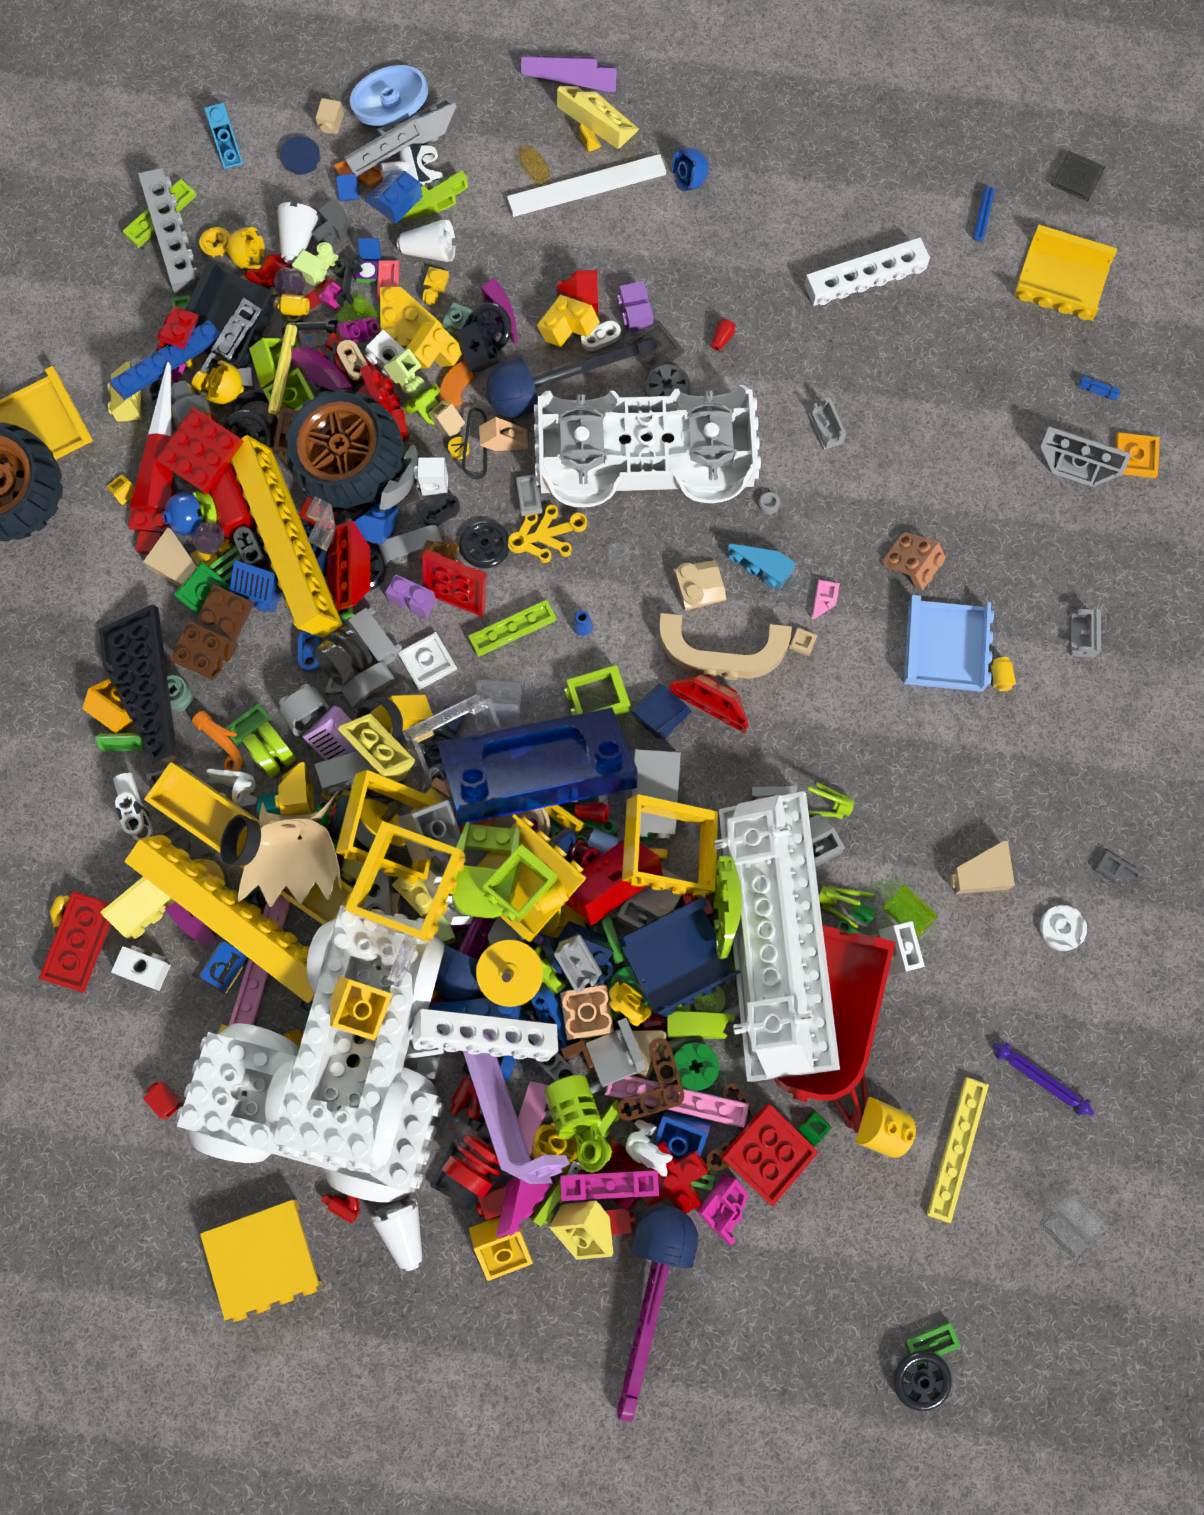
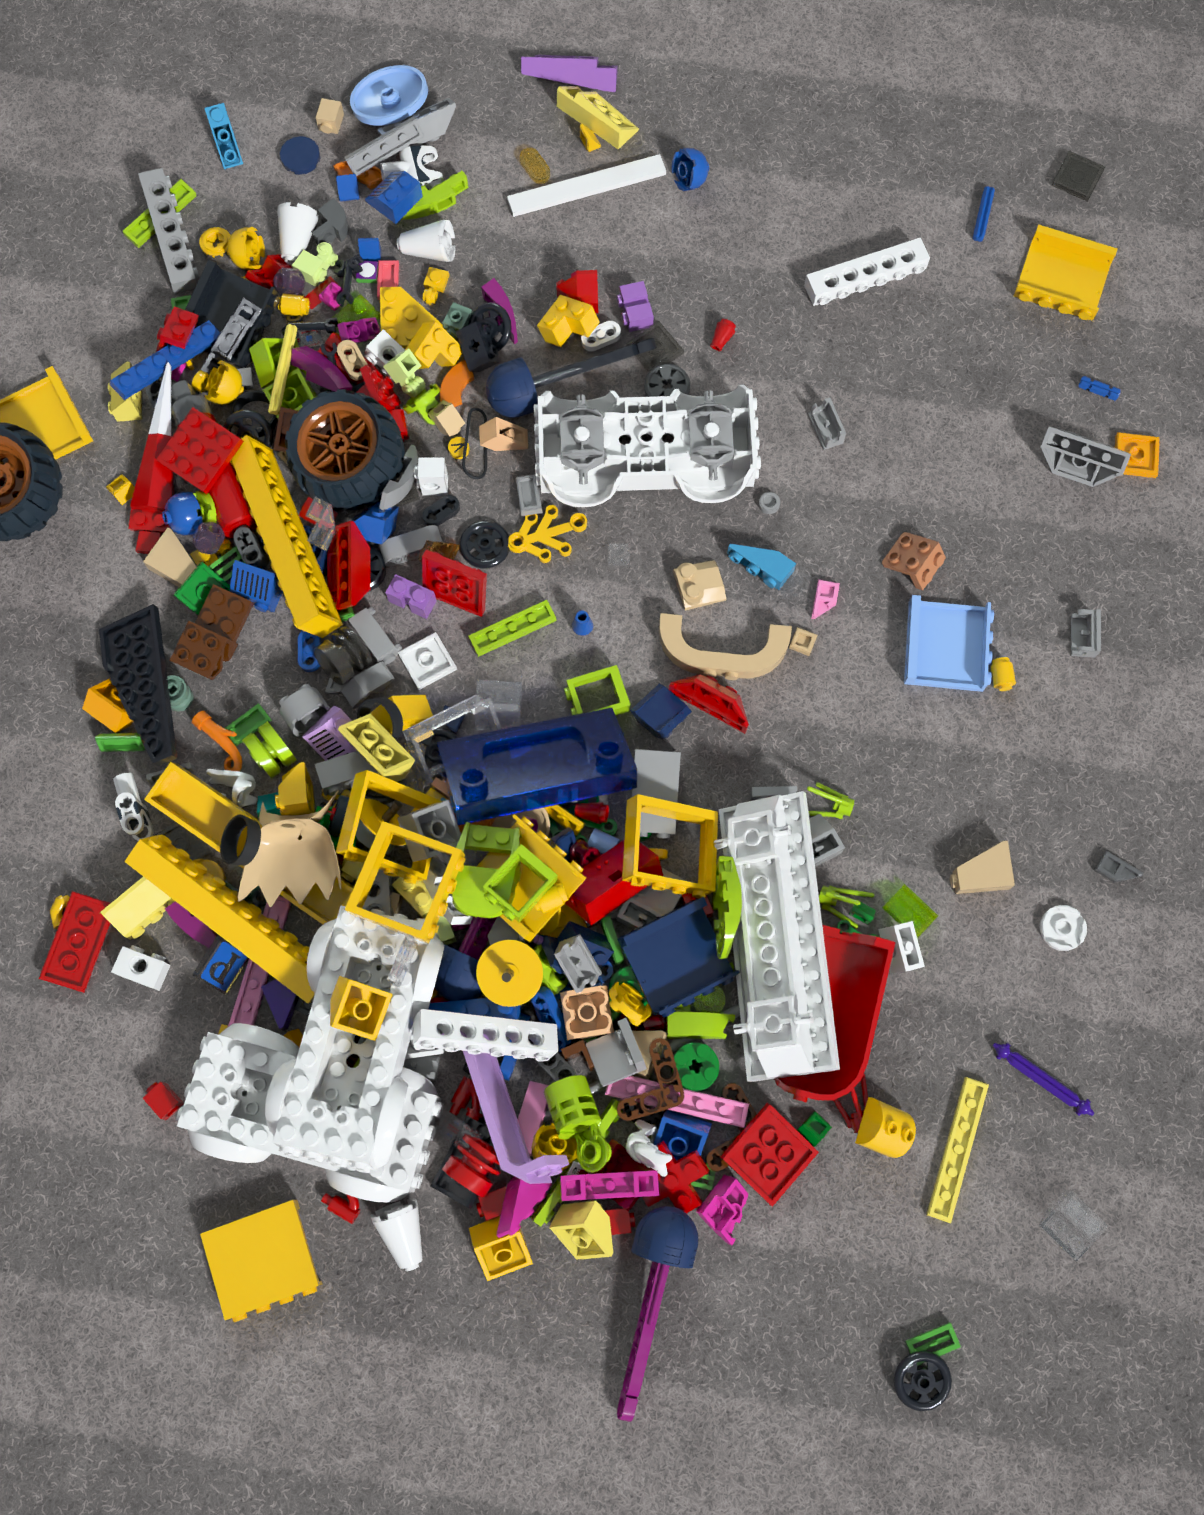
(281, 1002): none -> dark purple slope

